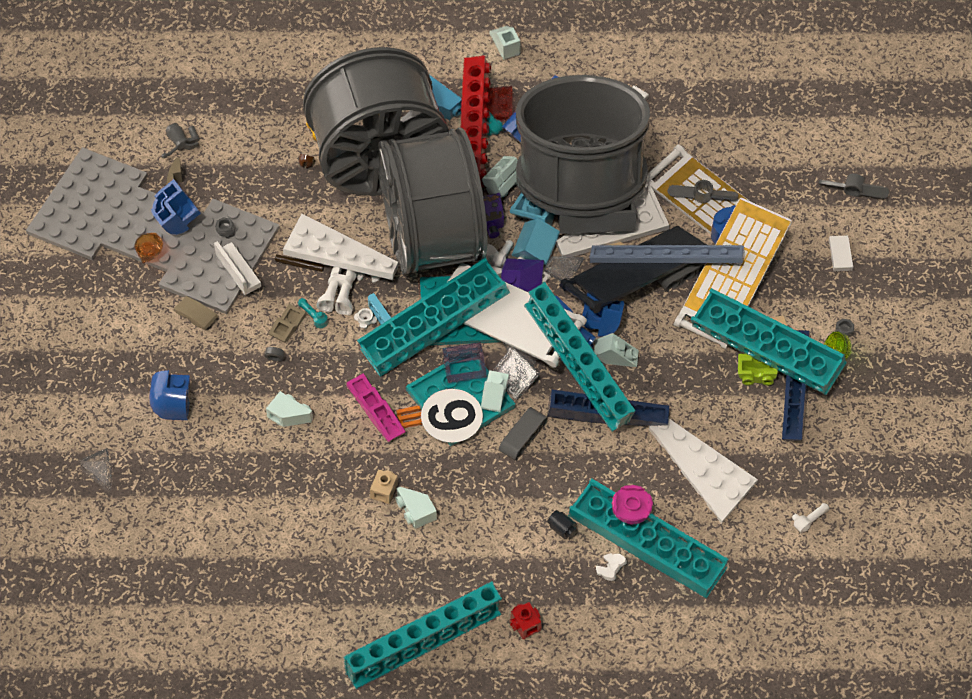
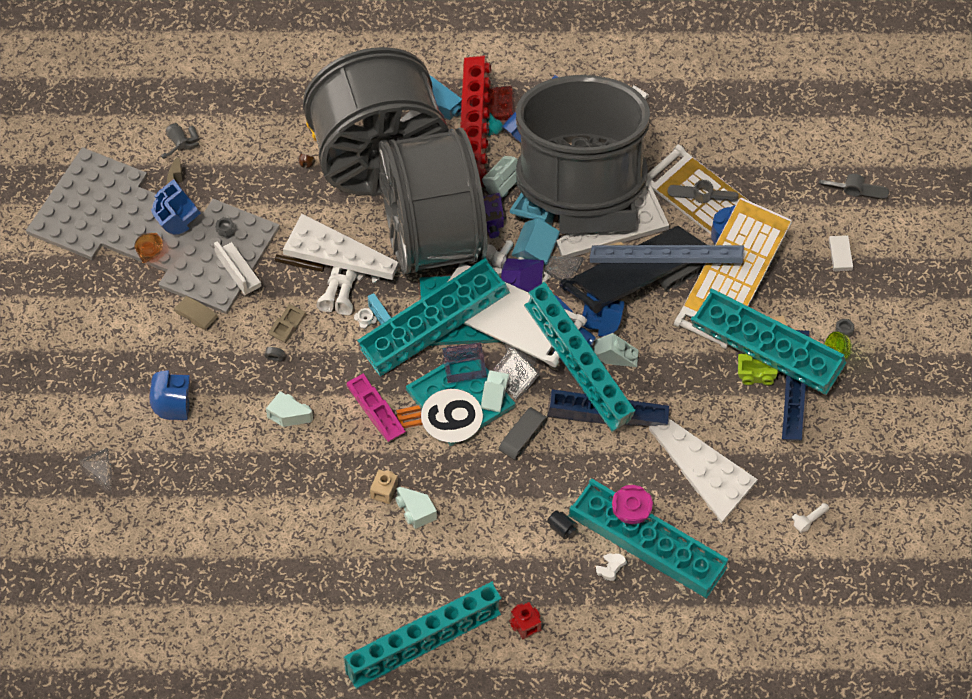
(320, 318): teal piece -> none
(506, 41): light aqua slope -> none

